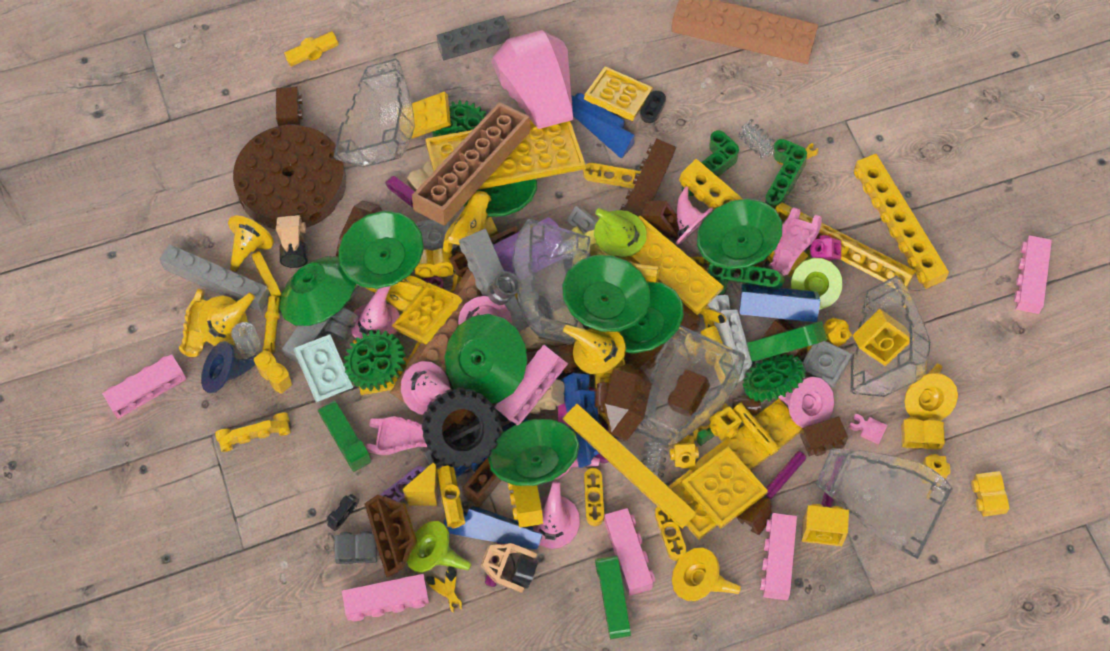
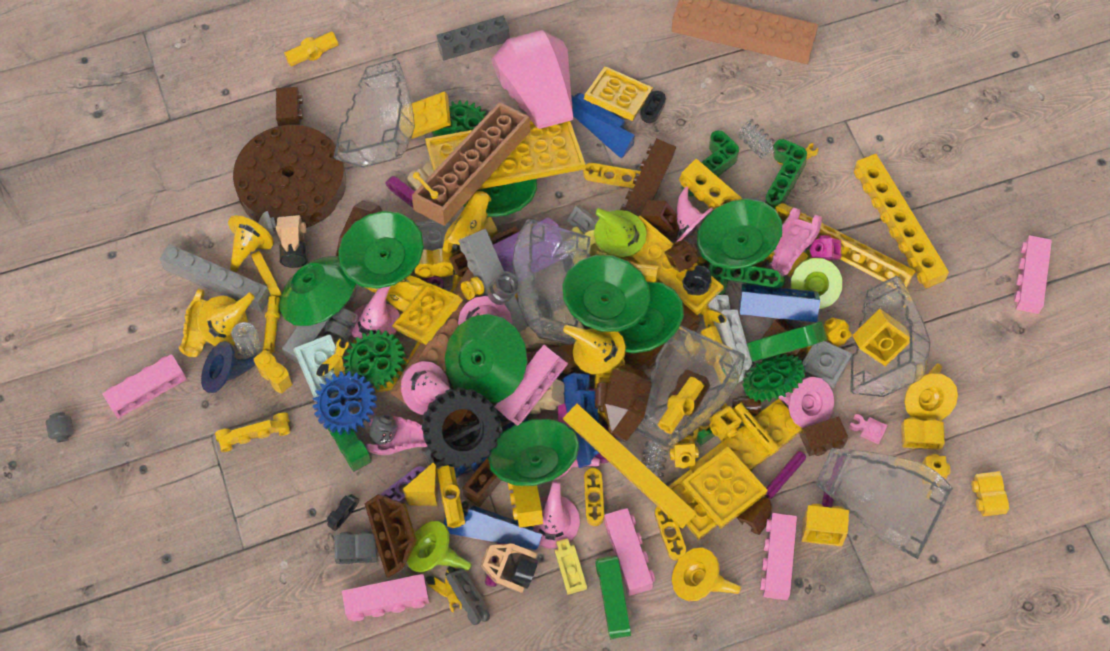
(59, 427): none -> dark grey head
(267, 223): none -> light grey slope
(334, 362): none -> yellow piece
(344, 386): none -> blue gear
(383, 429): none -> dark grey head
(434, 194): none -> yellow hinge
(468, 596): none -> dark grey hinge
(472, 288): none -> yellow wheel
(570, 567): none -> light yellow hinge
(680, 405): none -> yellow piece
(681, 255): none -> reddish brown brick
(697, 281): none -> black hair

